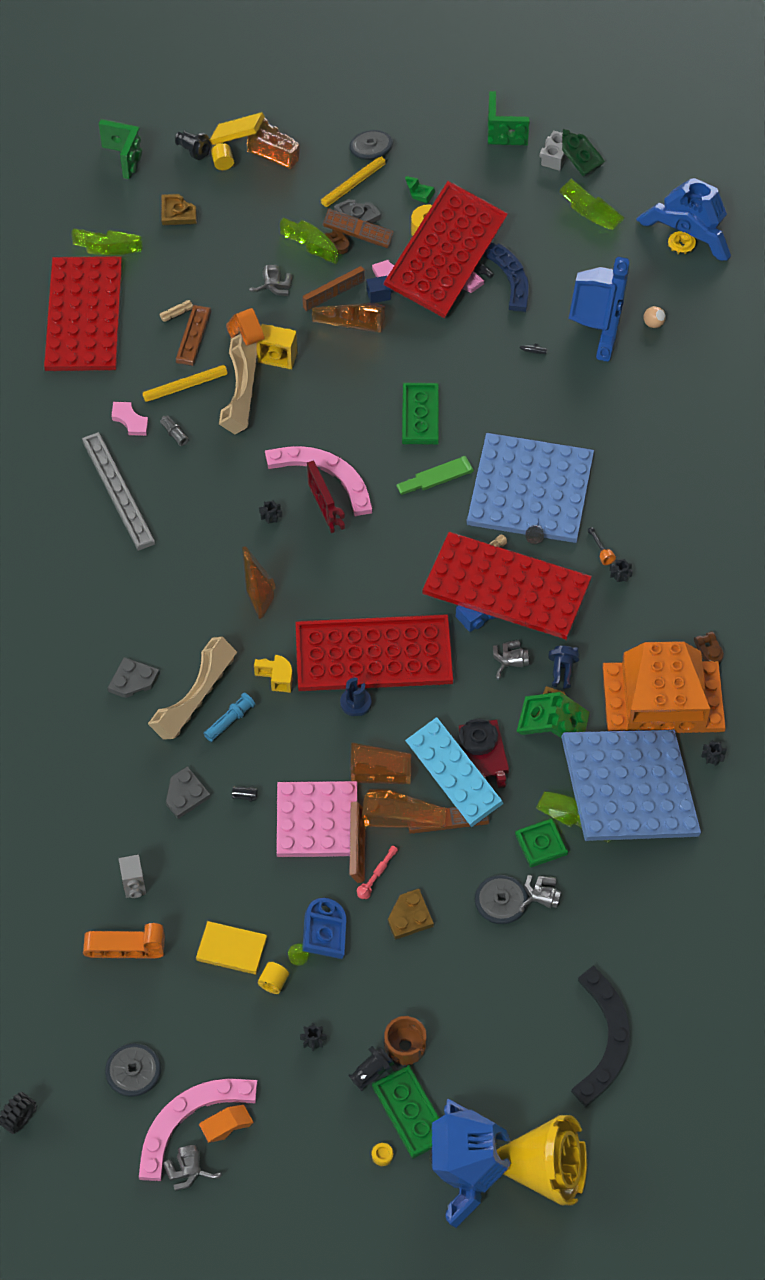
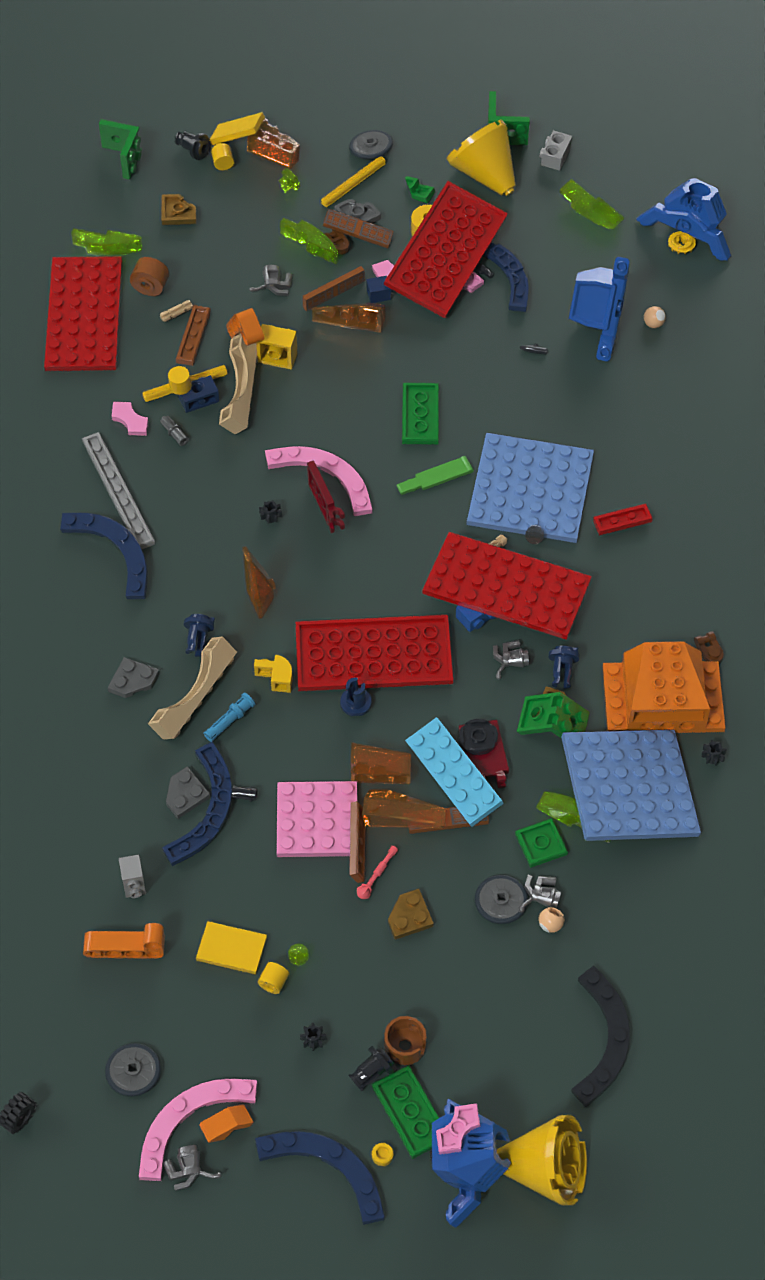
(121, 538): none -> dark blue plate
(151, 272): none -> dark orange piece
(179, 380): none -> yellow piece
(198, 628): none -> dark blue piece
(201, 394): none -> dark blue brick
(216, 813): none -> dark blue plate
(289, 180): none -> clear neon green tile
(324, 930): blue tile -> none
(333, 1154): none -> dark blue plate
(452, 1135): none -> bright pink tile
(487, 158): none -> yellow cone
(551, 920): none -> light nougat piece
(581, 152): dark green tile -> none
(606, 555): orange hinge -> none
(621, 570): black gear -> none
(622, 519): none -> red plate

